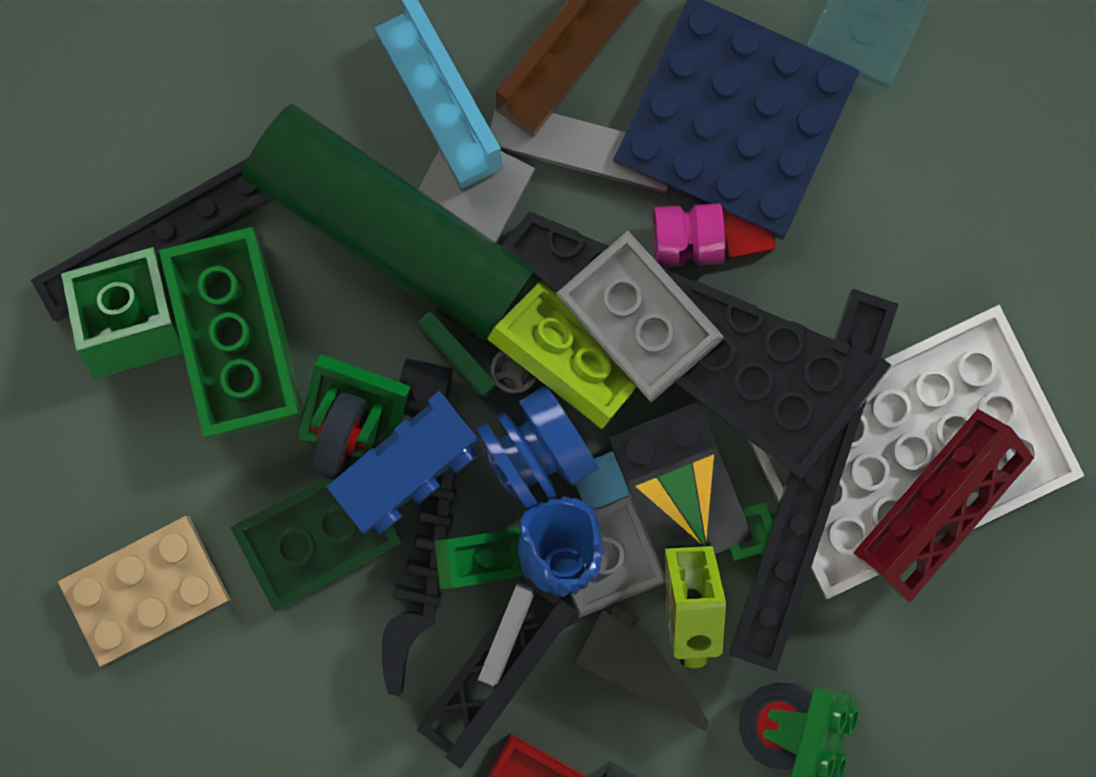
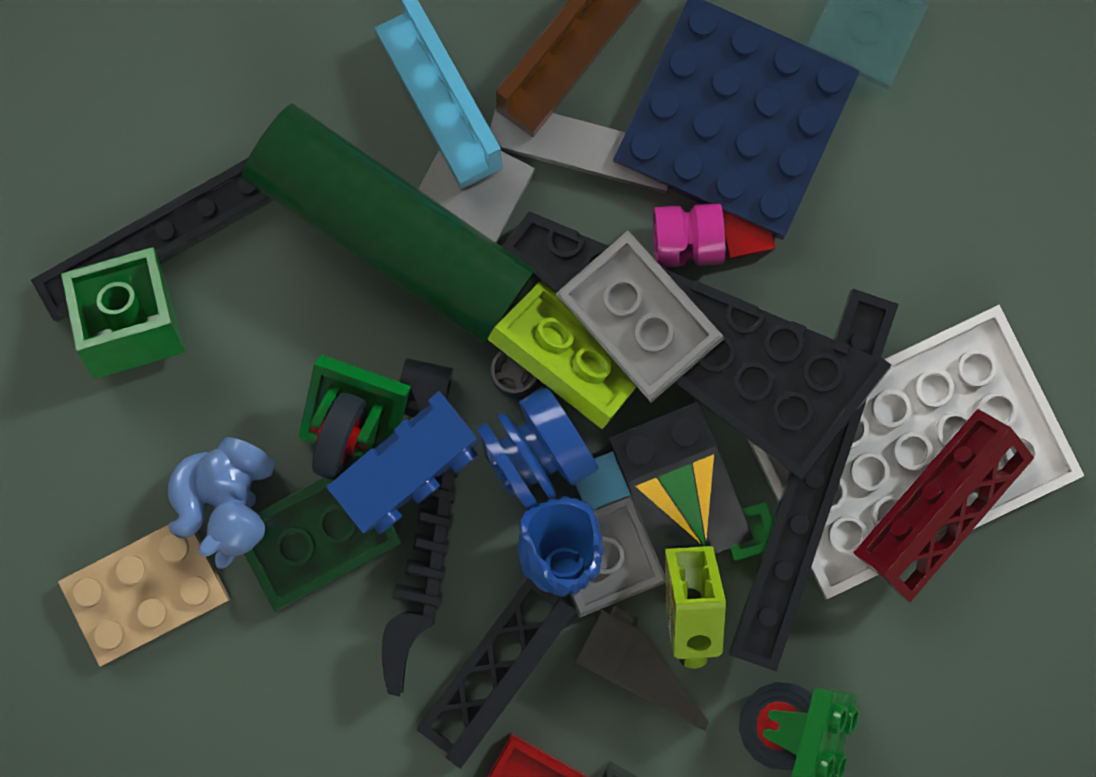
(224, 482): none -> medium blue animal
(232, 333): green brick -> none
(457, 357): dark green tile -> none
(478, 558): green plate -> none
(506, 634): light grey tile -> none

